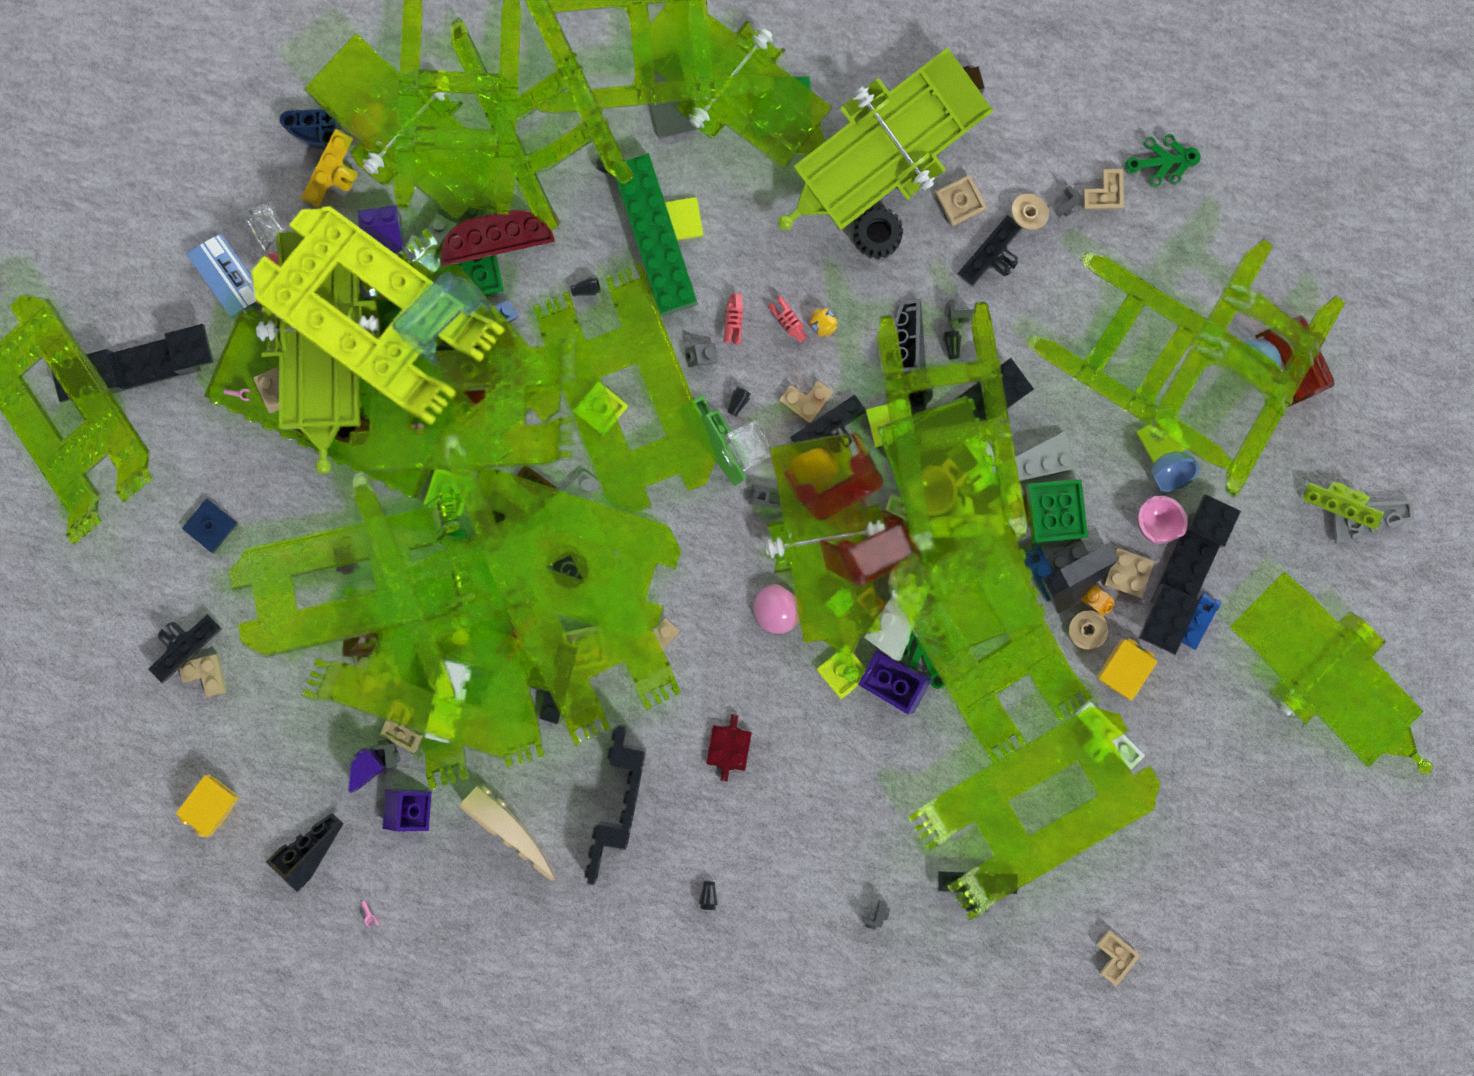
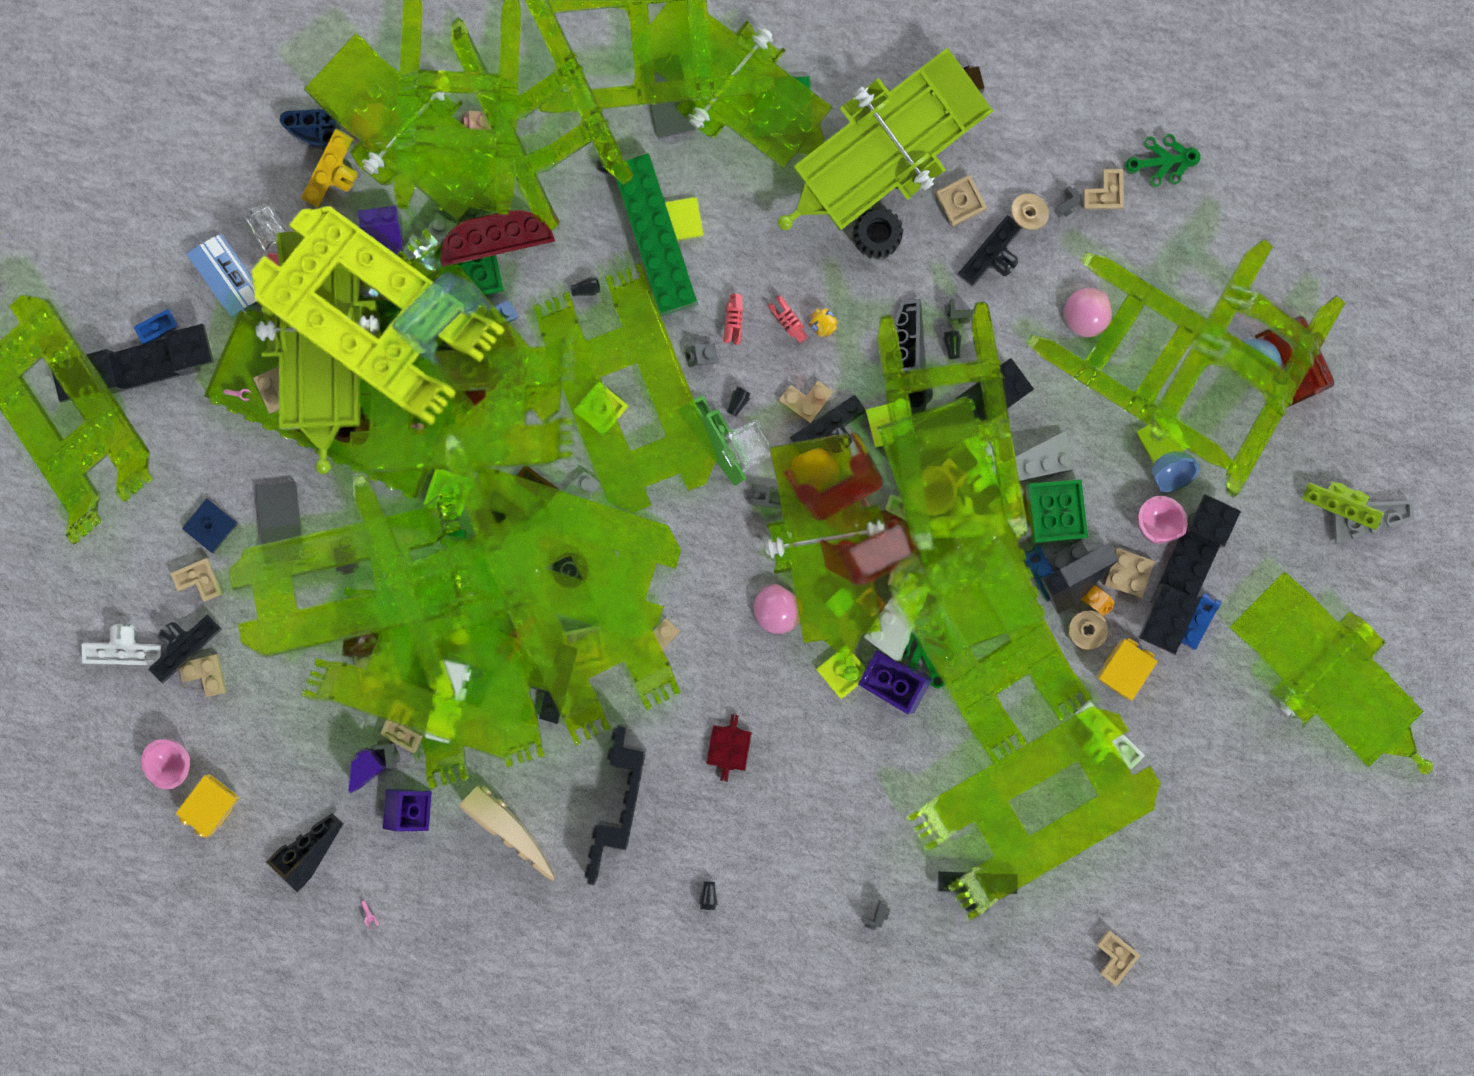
(121, 649): none -> white plate
(156, 326): none -> blue plate
(165, 763): none -> bright pink cylinder
(198, 574): none -> tan plate
(278, 512): none -> dark grey tile
(475, 120): none -> bracket
(1088, 312): none -> bright pink cylinder

